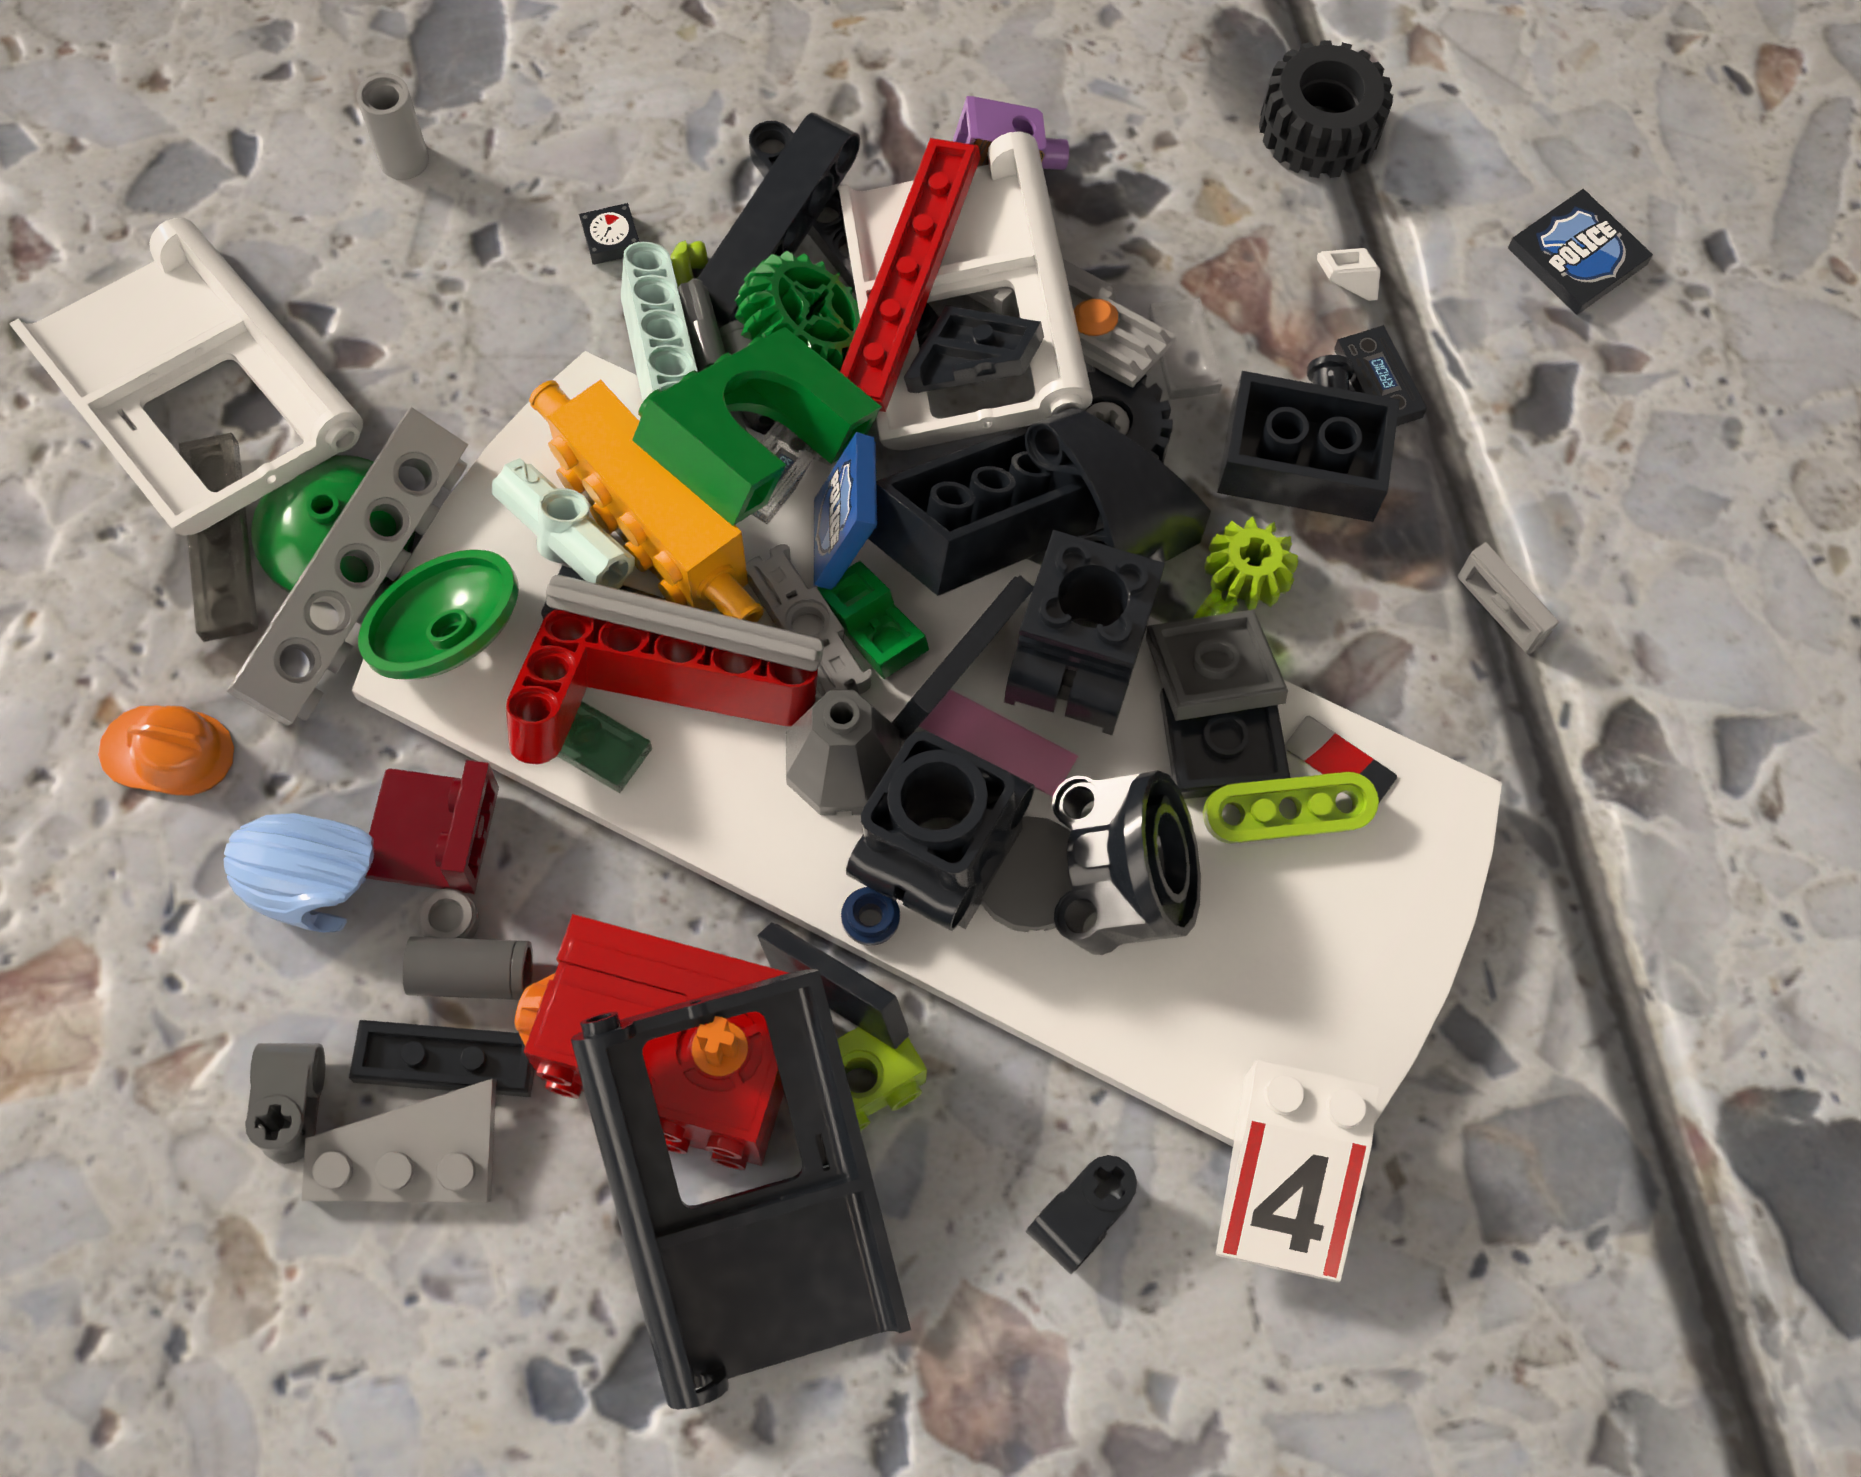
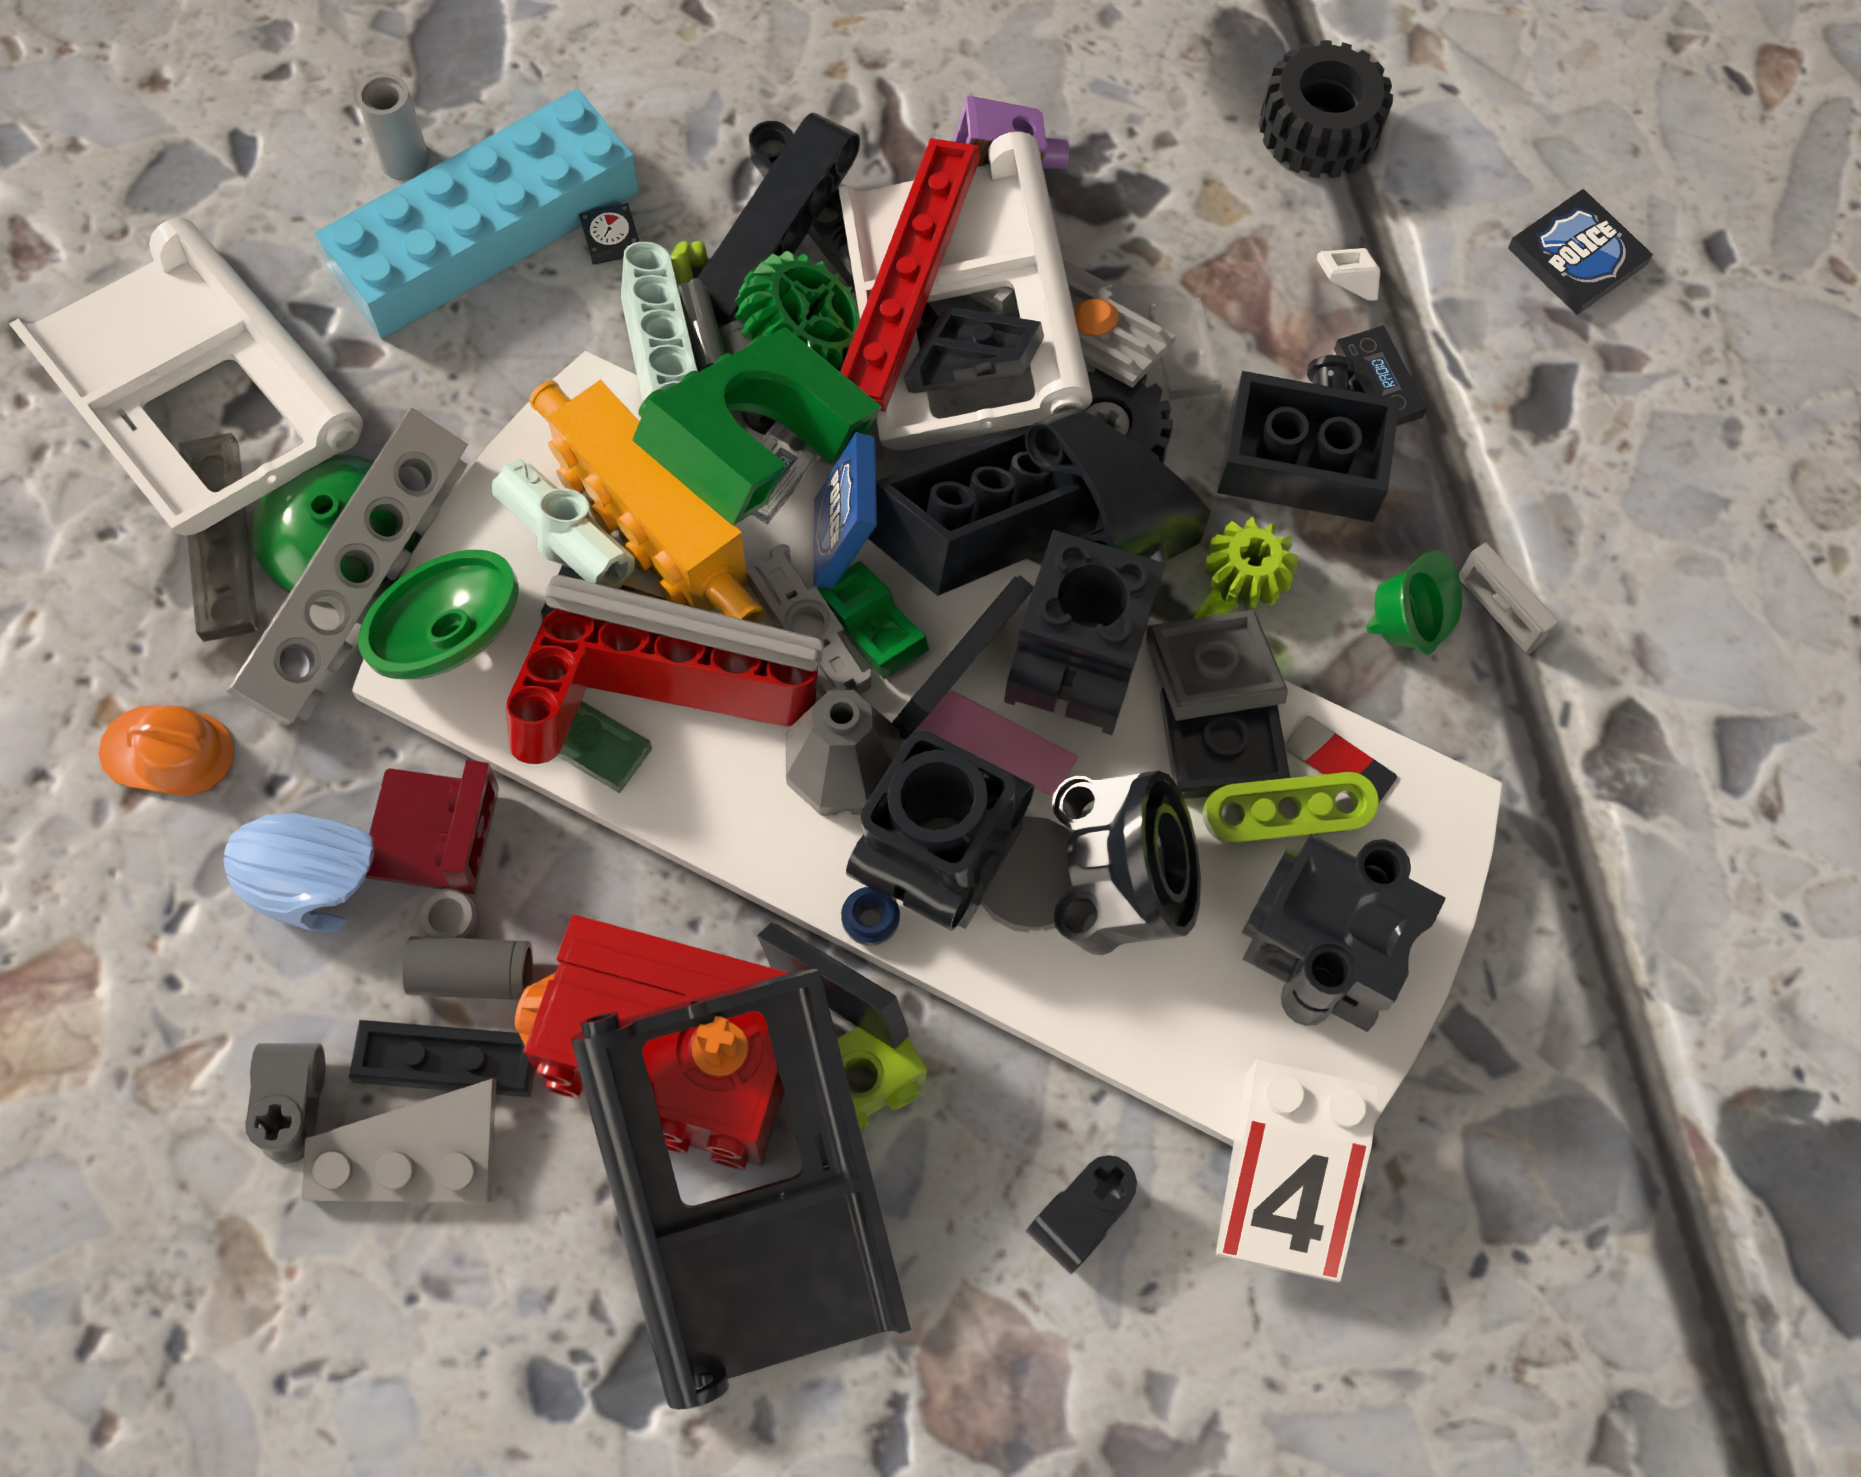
(478, 212): none -> medium azure brick
(1339, 929): none -> black piece
(1419, 604): none -> green piece

